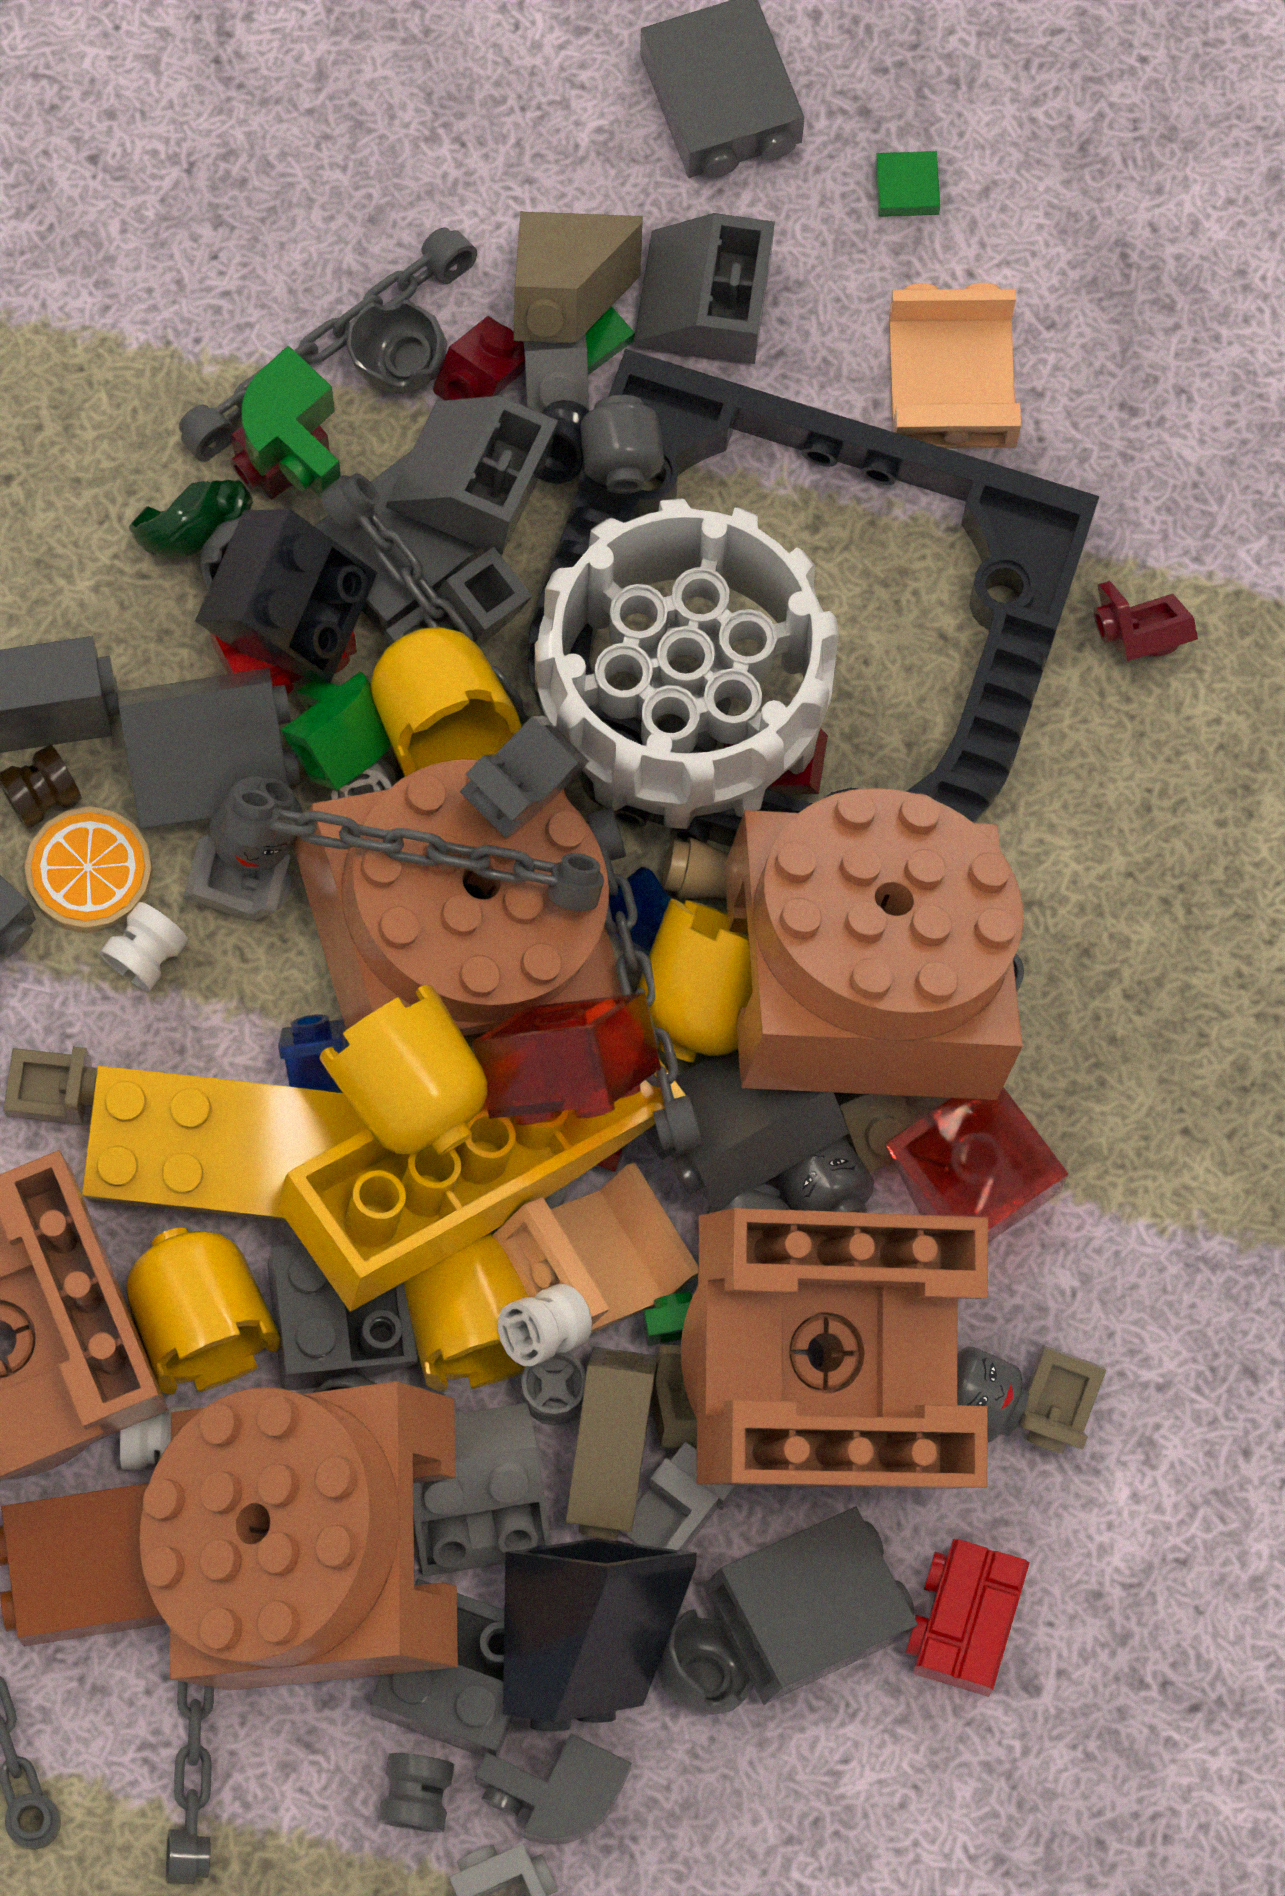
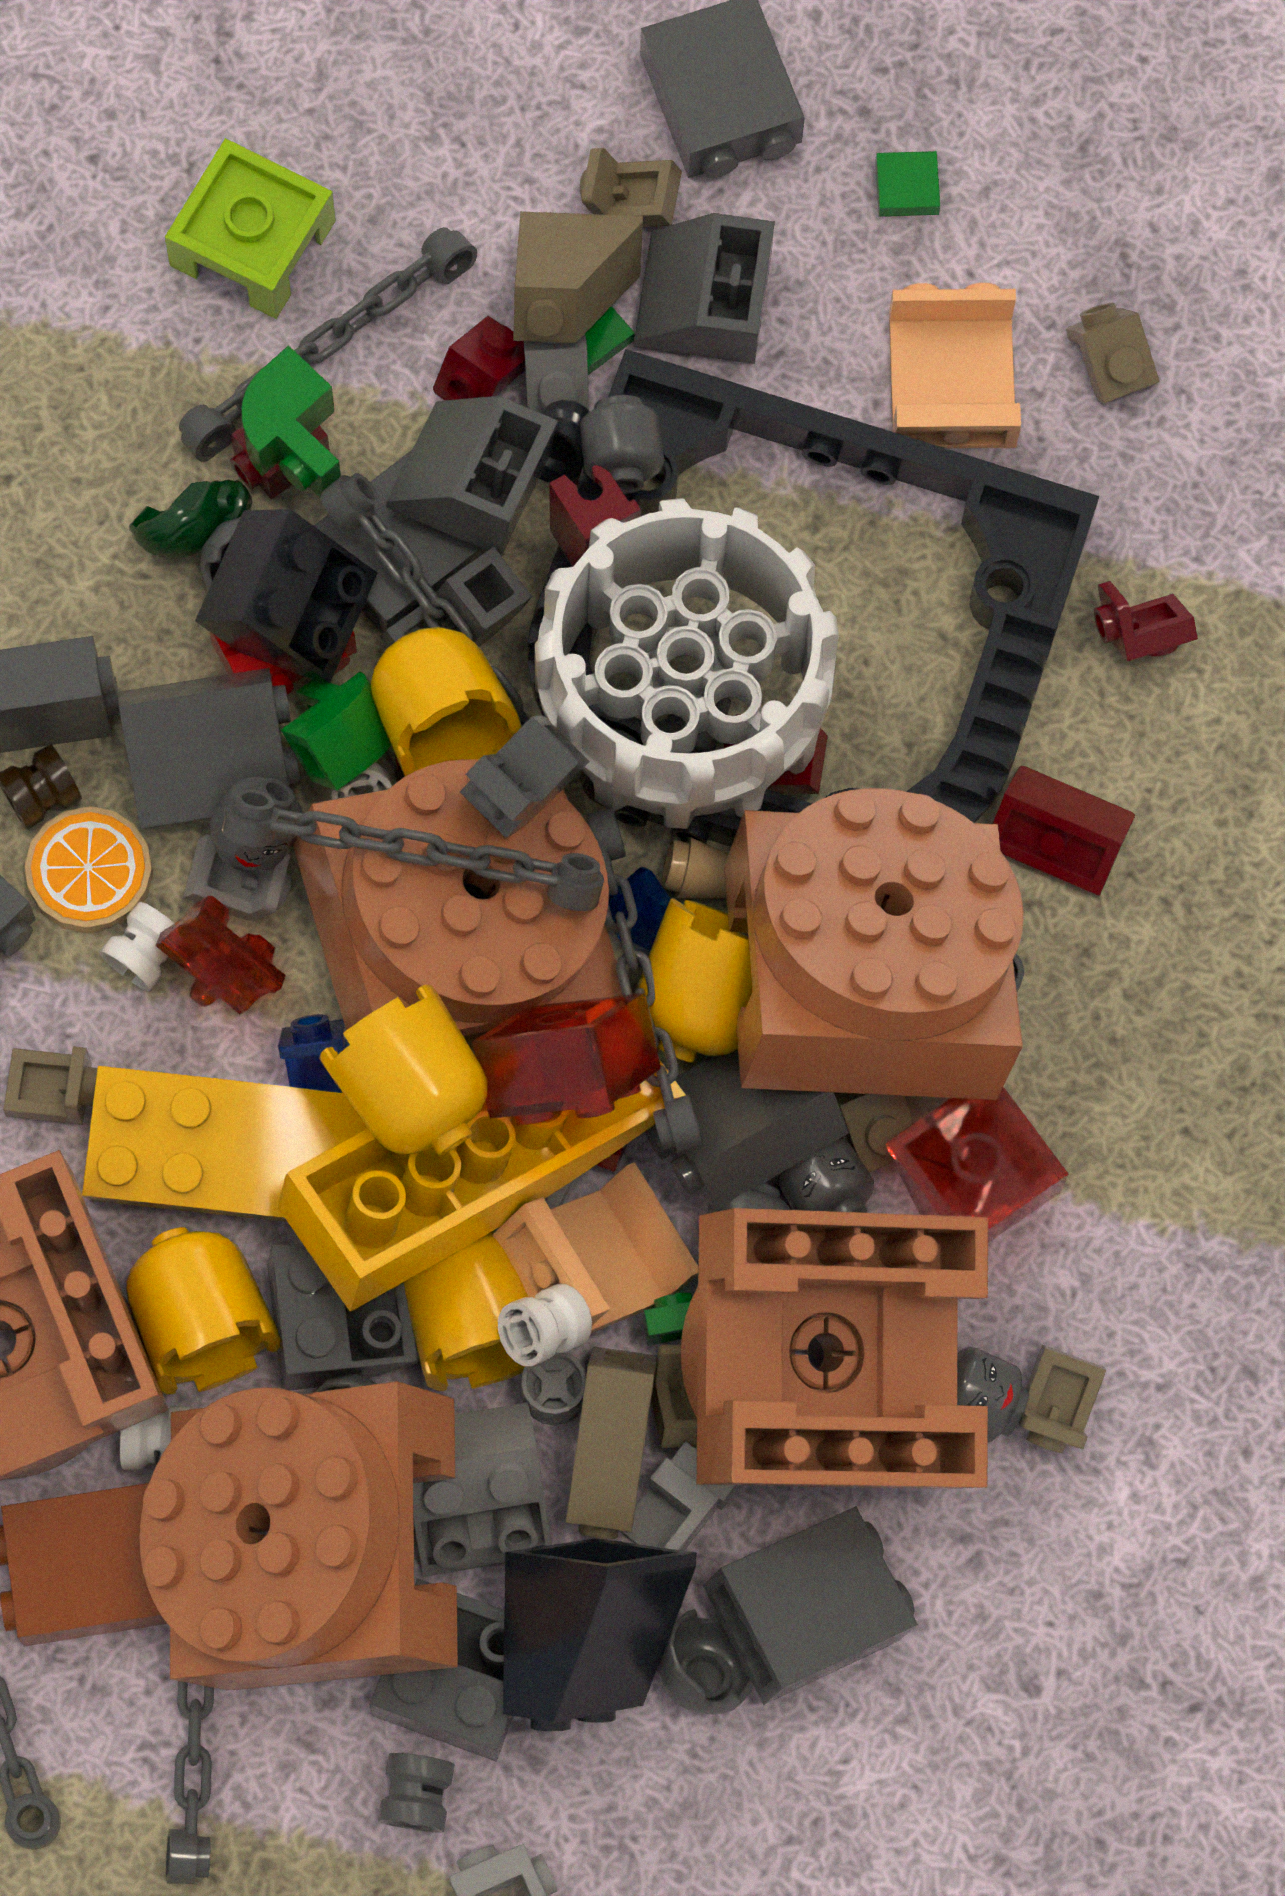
(219, 959): none -> clear red hips
(250, 224): none -> lime panel
(396, 346): dark grey hair -> none
(569, 1803): dark grey brick -> none
(575, 517): none -> dark red hinge
(631, 188): none -> dark tan bracket
(968, 1617): red brick -> none
(1061, 829): none -> dark red panel
(1114, 351): none -> dark tan bracket

